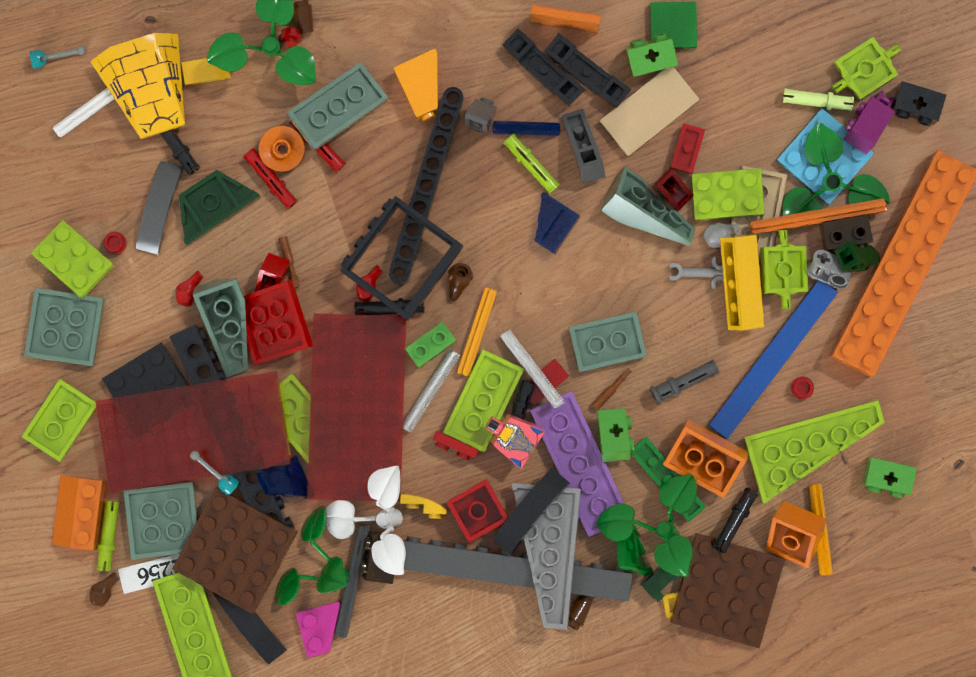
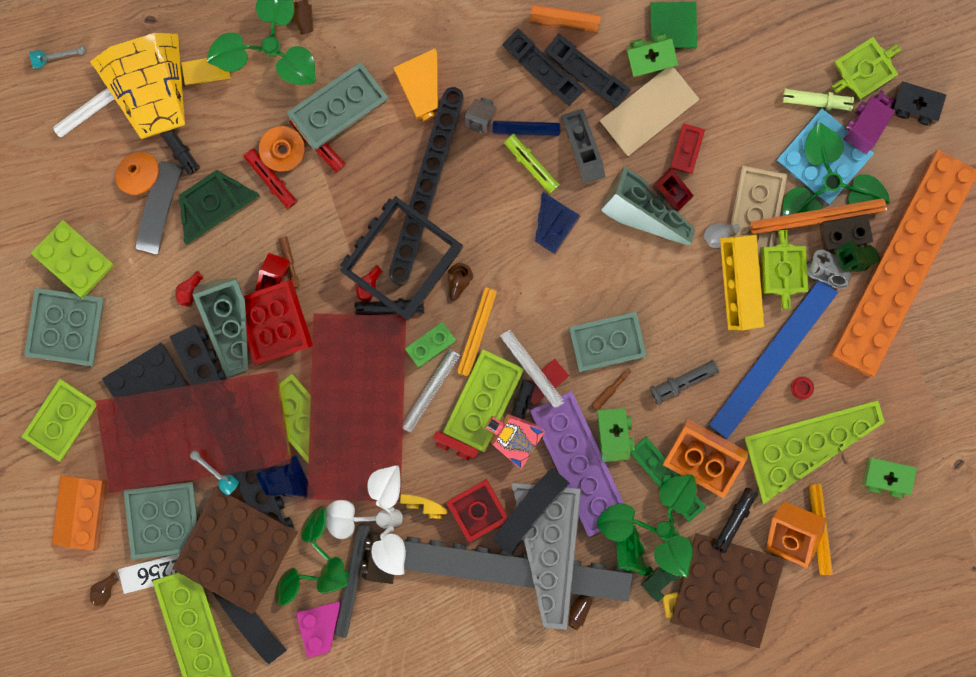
(106, 544): lime pin -> none
(115, 243): red plate -> none
(142, 178): none -> orange dish
(290, 37): red plate -> none
(715, 272): light grey bar -> none
(728, 194): lime plate -> none

